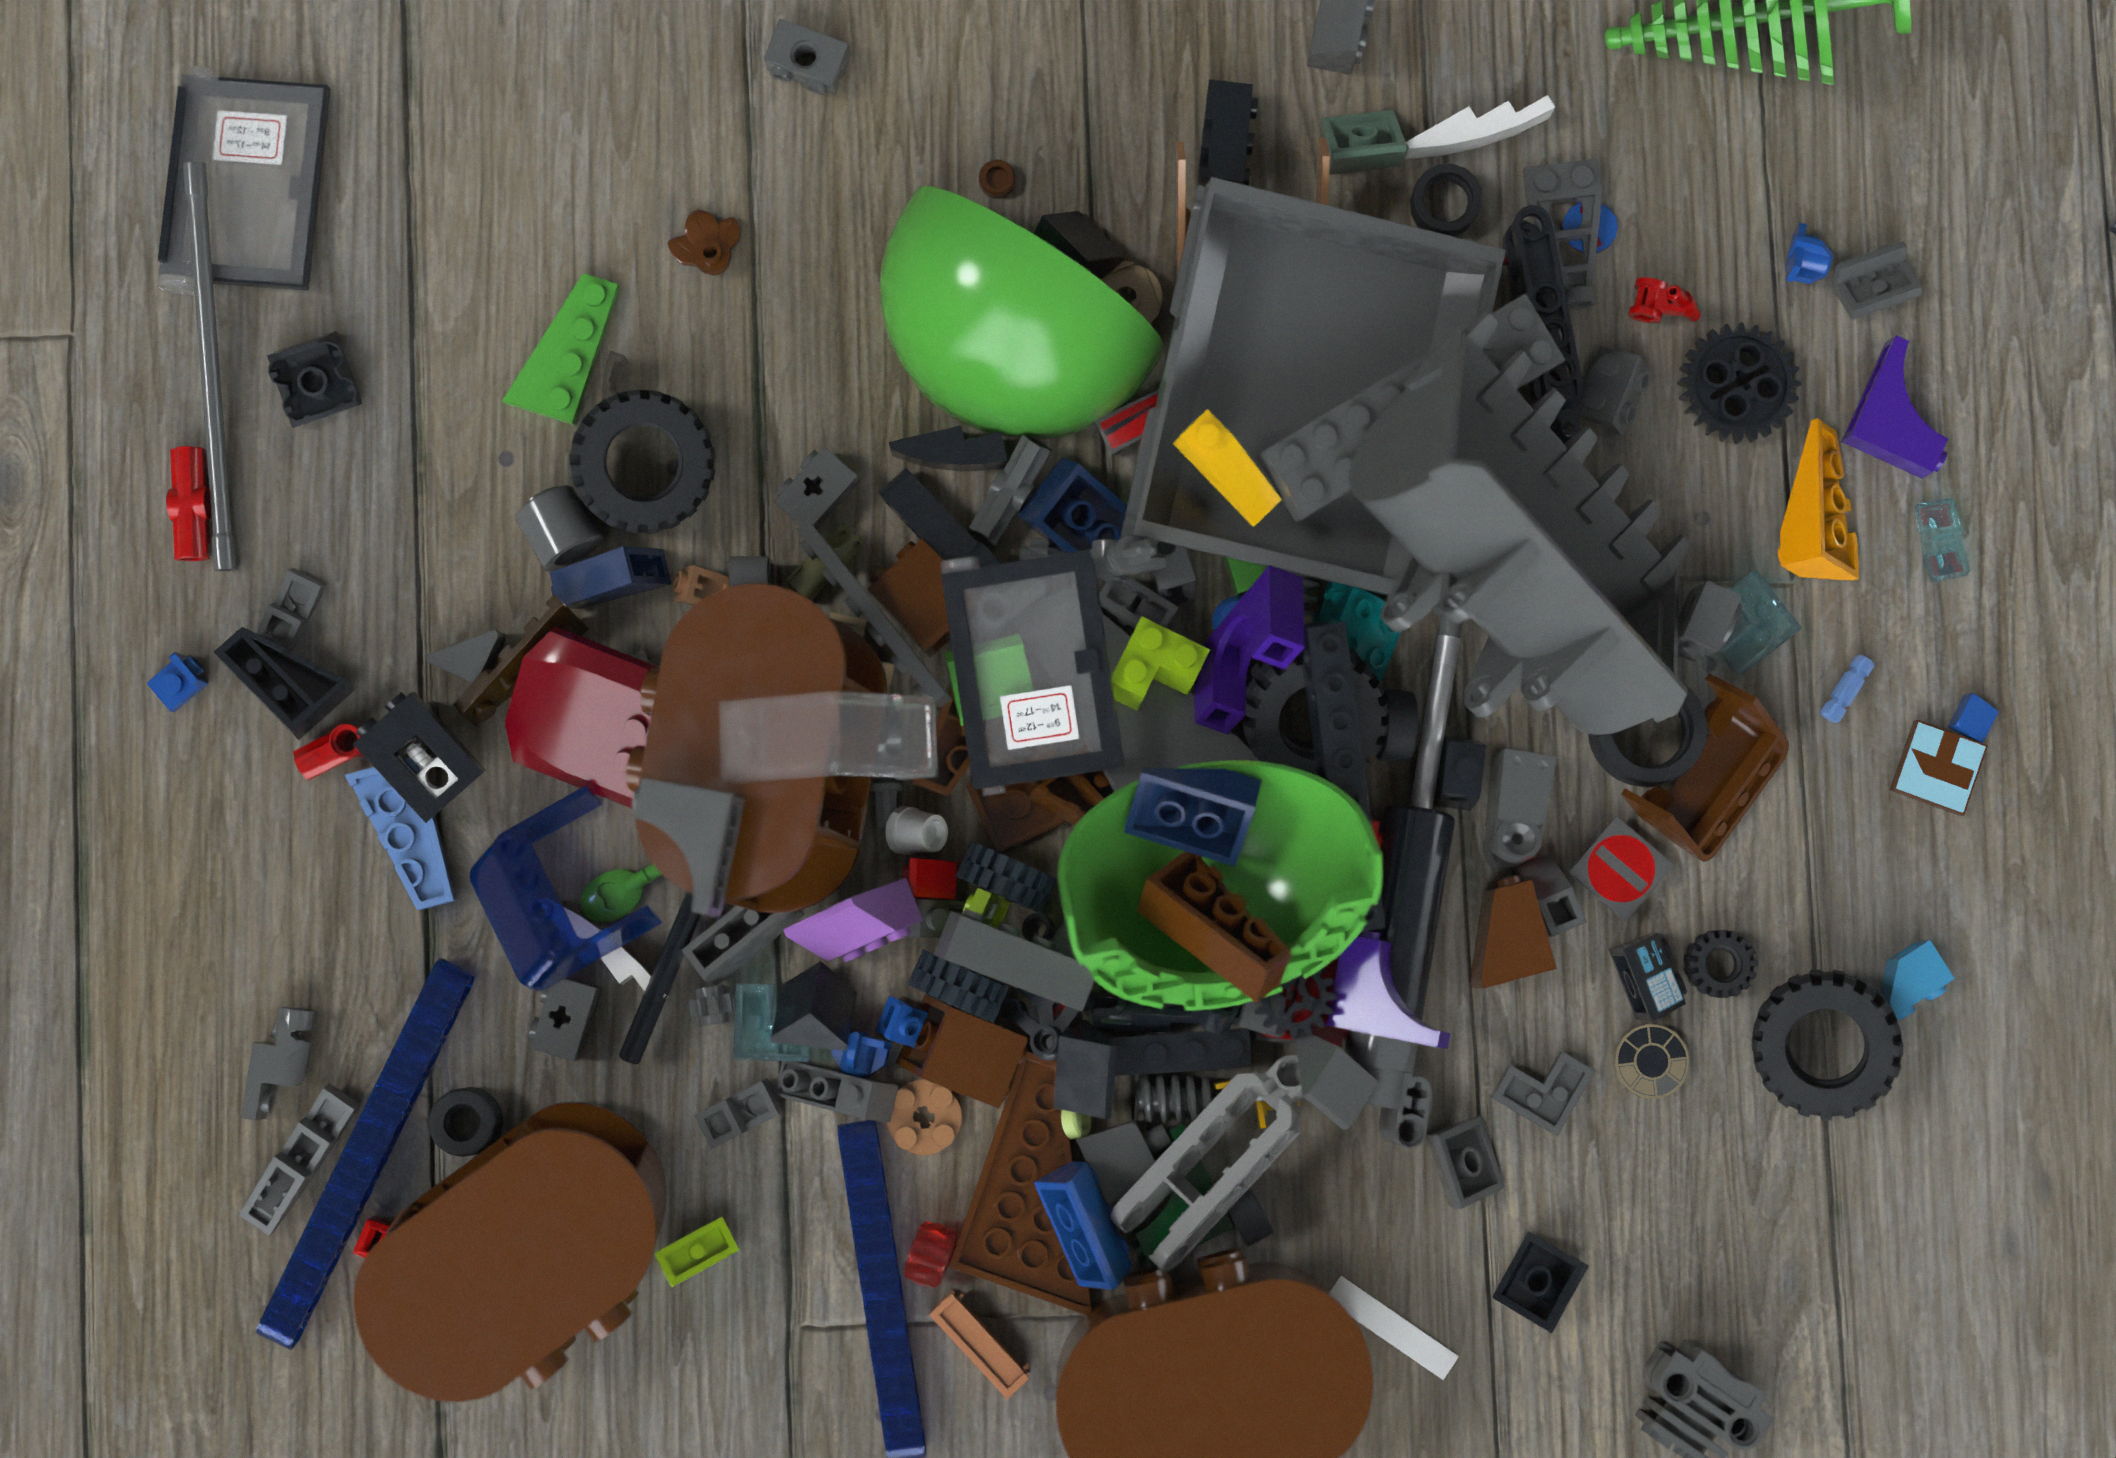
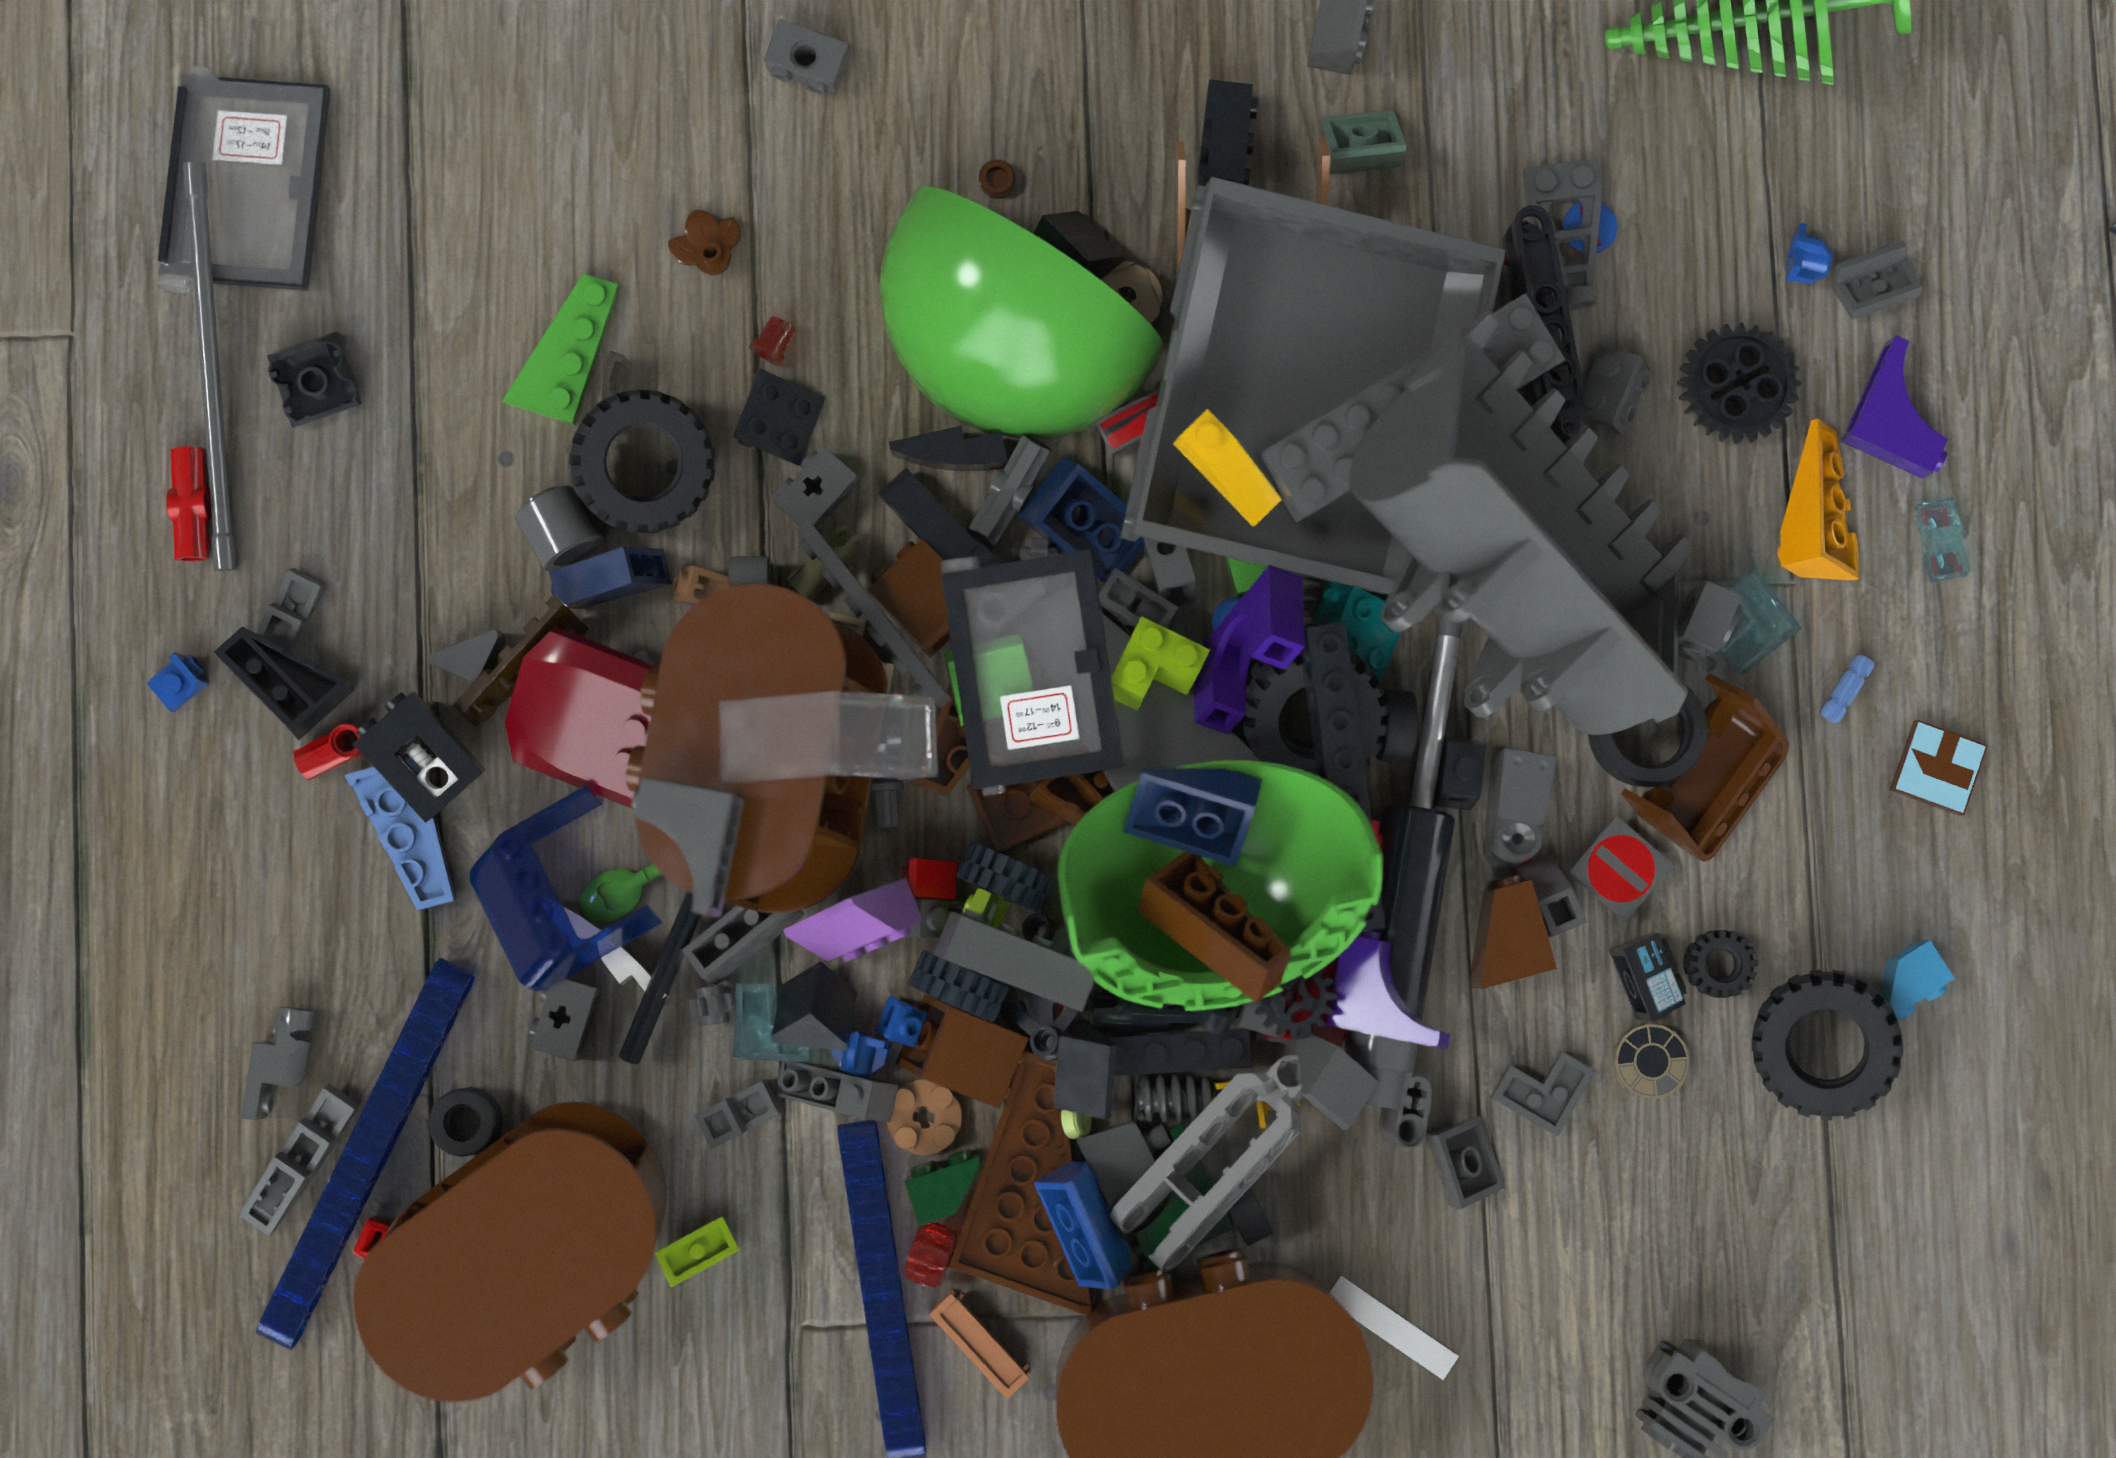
(771, 347): none -> clear red bush
(778, 417): none -> black hinge
(915, 831): white piece -> none
(940, 1189): none -> dark green slope
(1125, 557): dark grey piece -> none
(1454, 174): black tyre -> none
(1467, 132): white slope -> none
(1540, 1282): black slope -> none
(1658, 299): red piece -> none
(1973, 717): blue slope -> none

